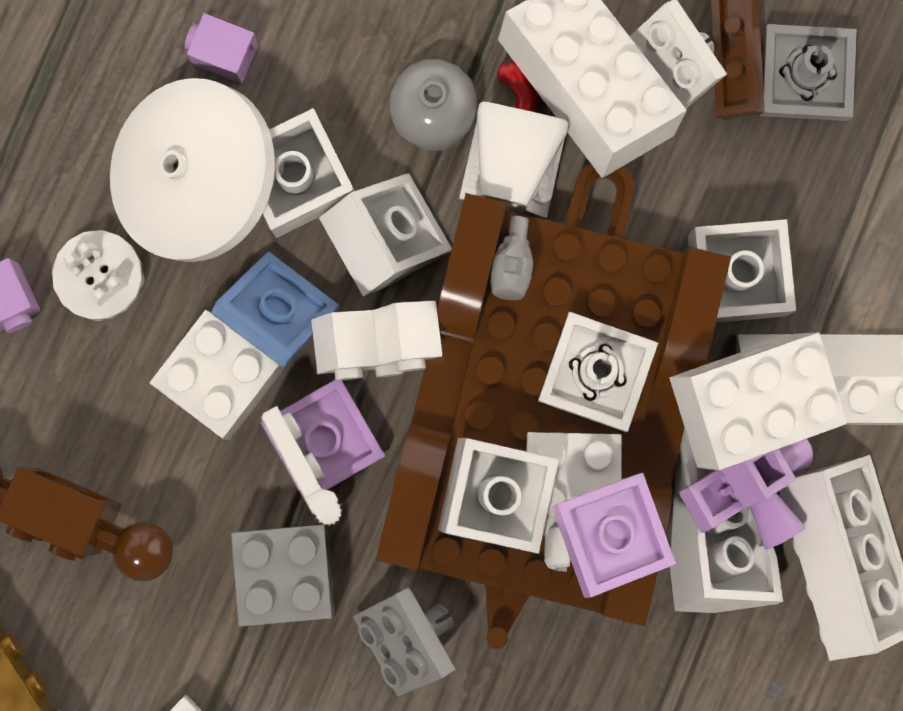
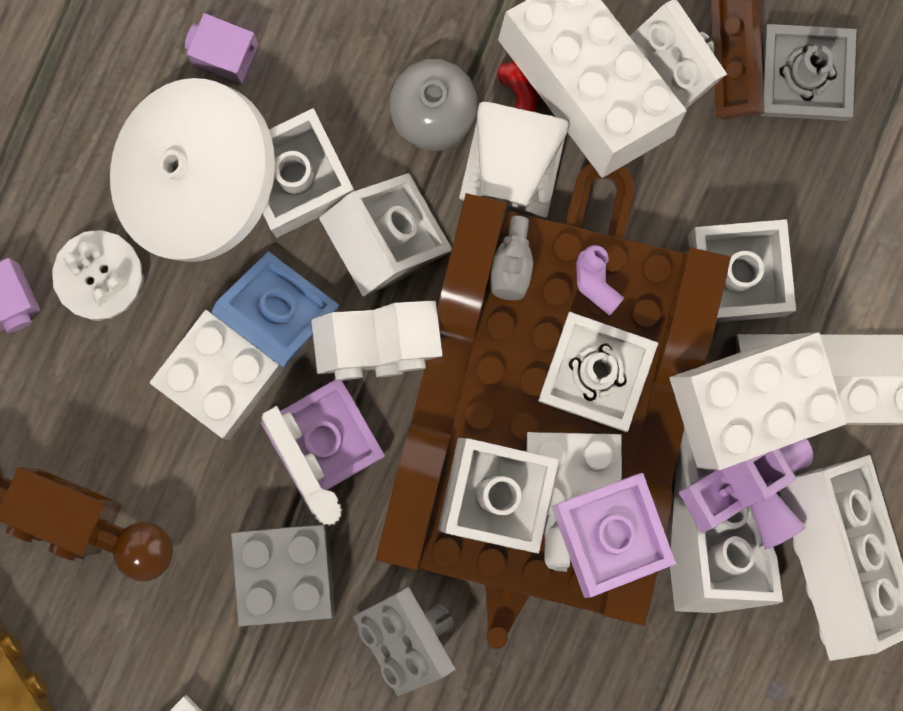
(592, 279): none -> lavender arm

